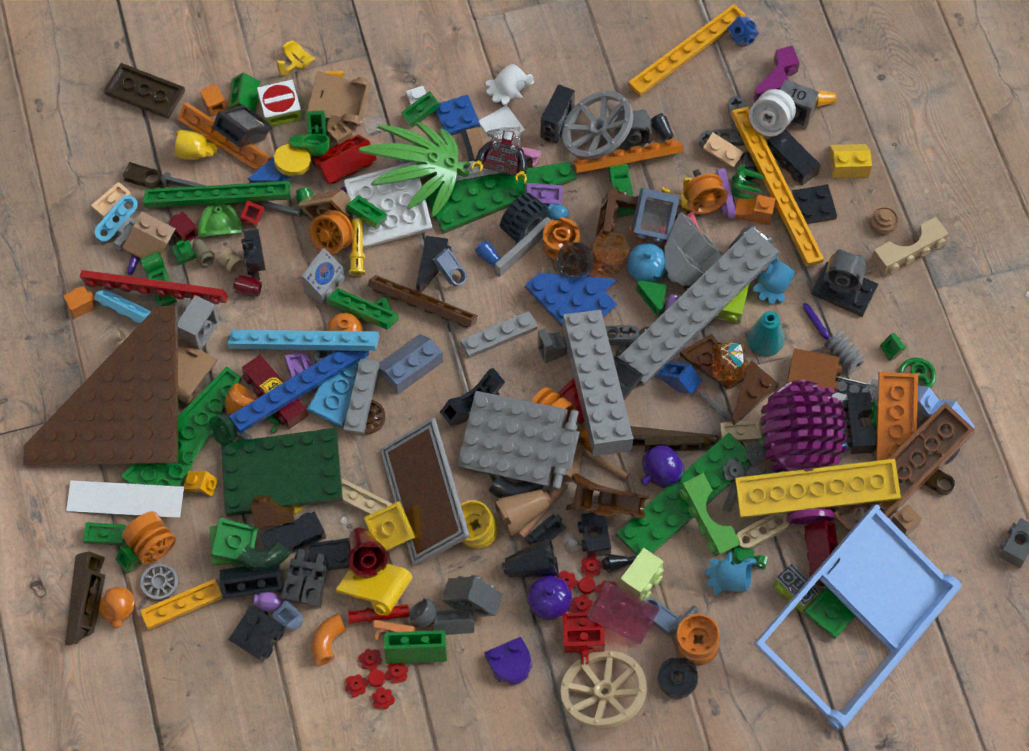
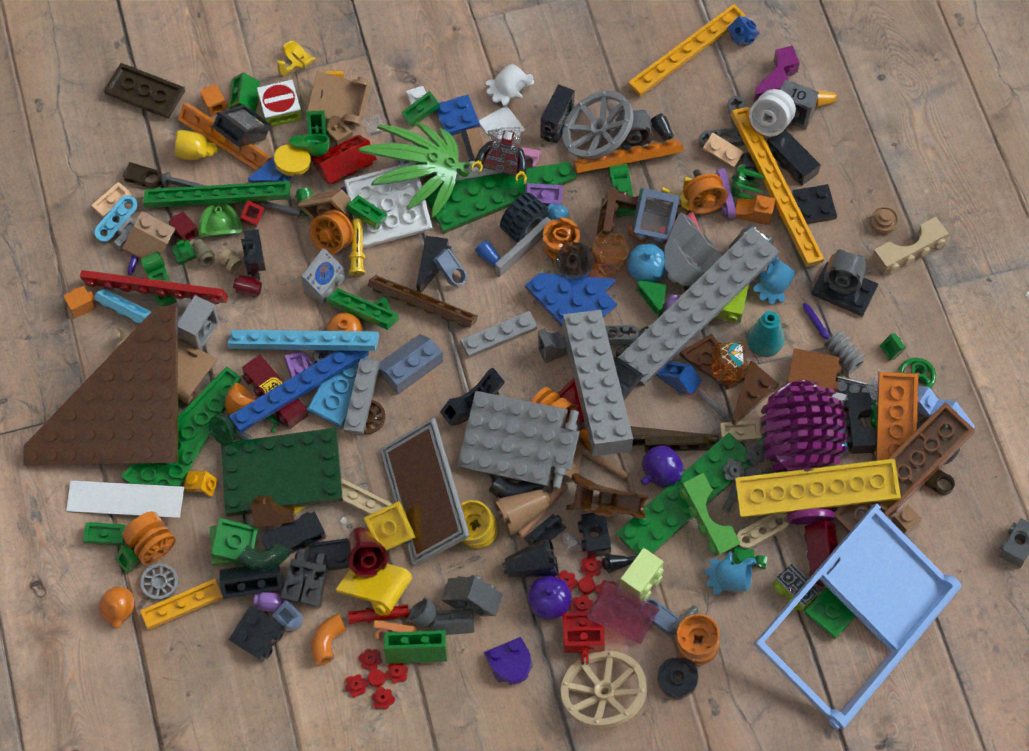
(85, 596): dark brown wedge -> none
(850, 160): yellow slope -> none

